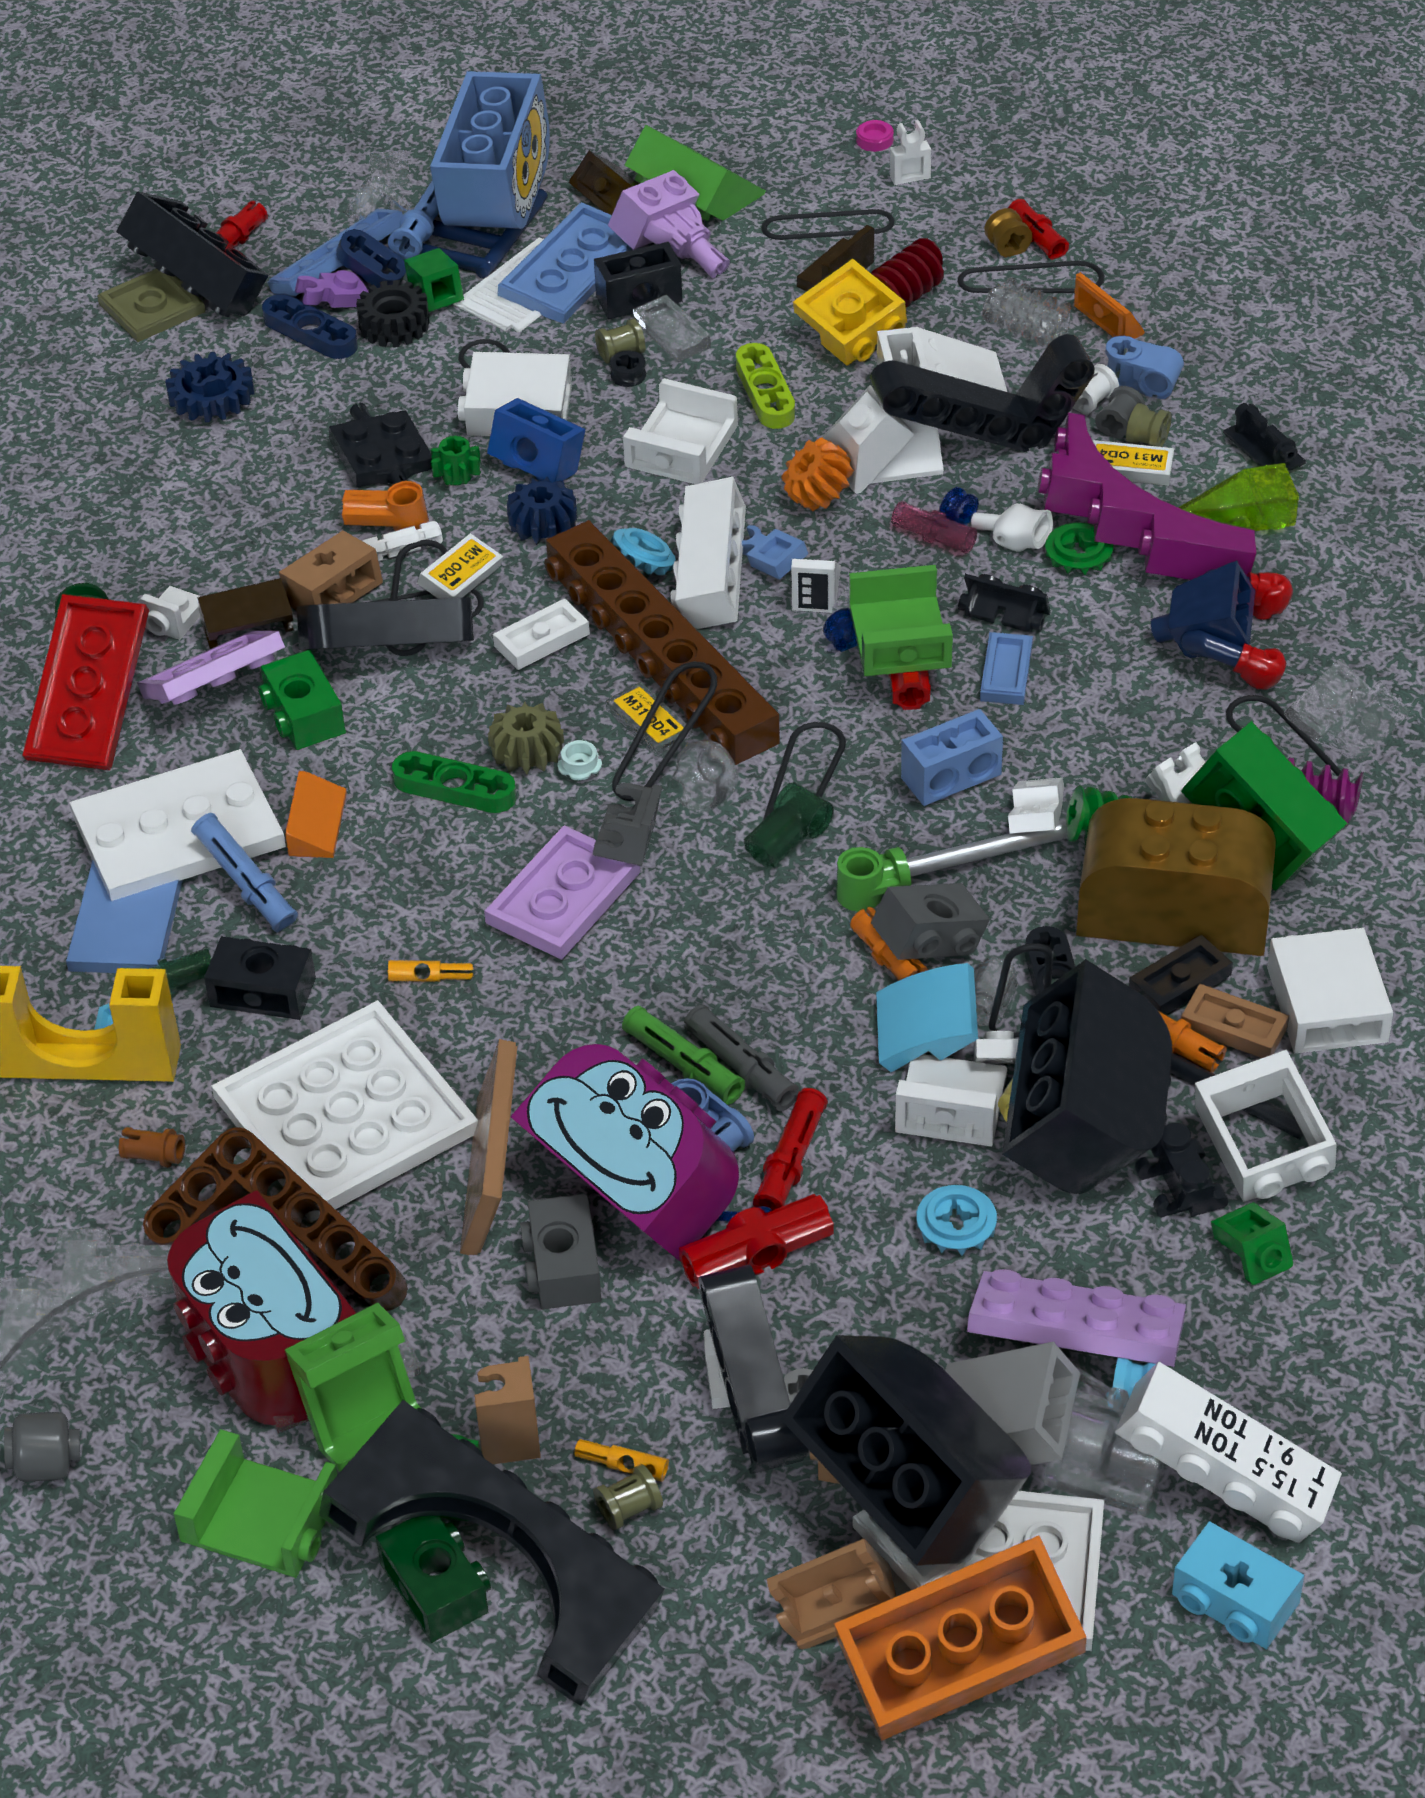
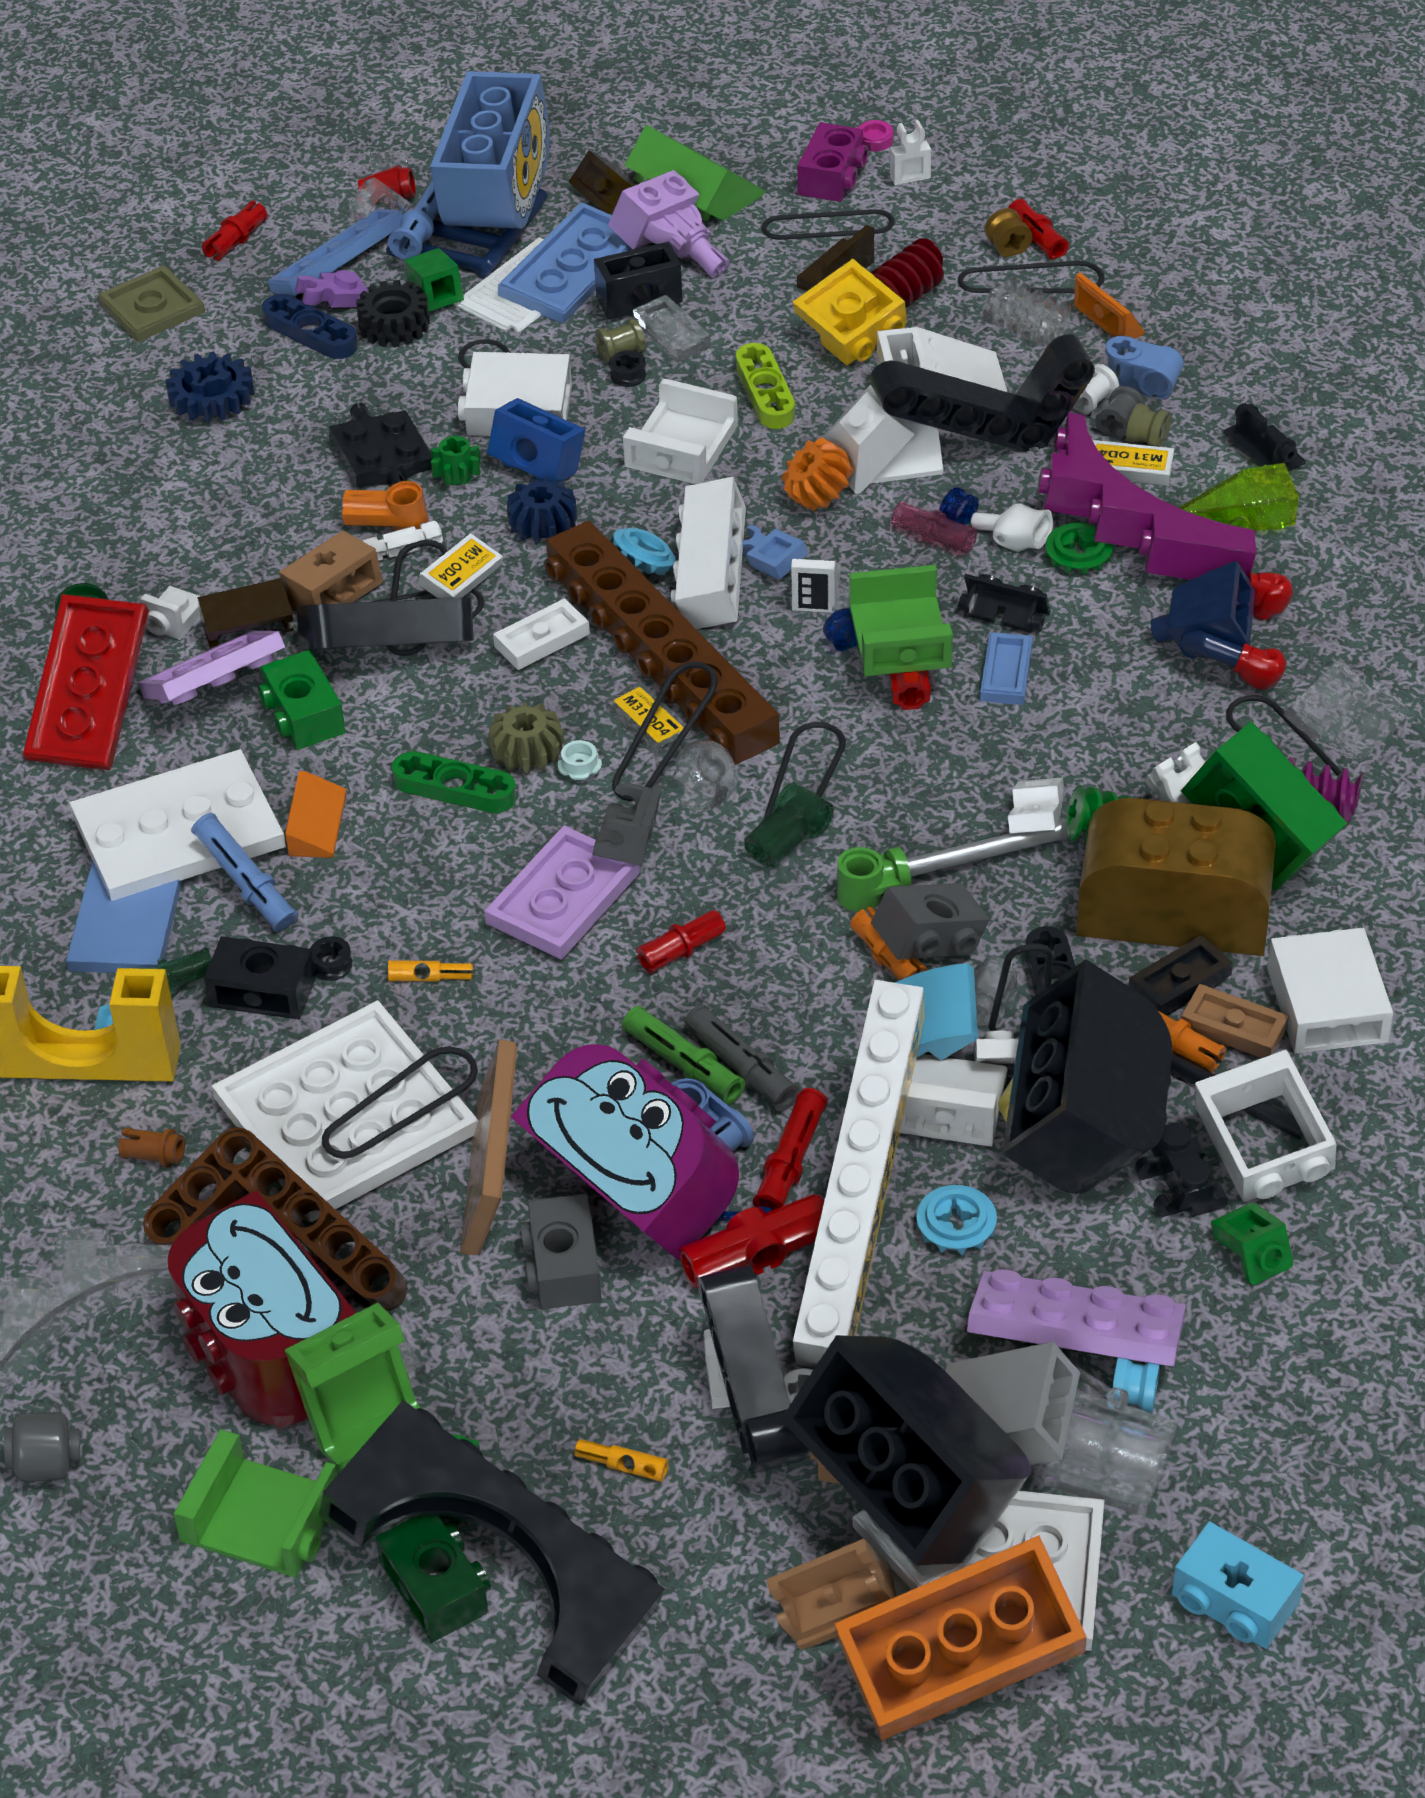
(191, 252): black wedge -> none
(336, 947): none -> black bush
(371, 259): dark blue beam -> none
(396, 178): none -> red cone
(418, 1114): none -> black piece
(508, 1415): medium nougat hinge -> none
(628, 1497): olive bush -> none
(680, 941): none -> red axle
(831, 162): none -> magenta brick
(860, 1170): none -> white brick
(951, 757): medium blue brick -> none
(1228, 1453): white brick -> none

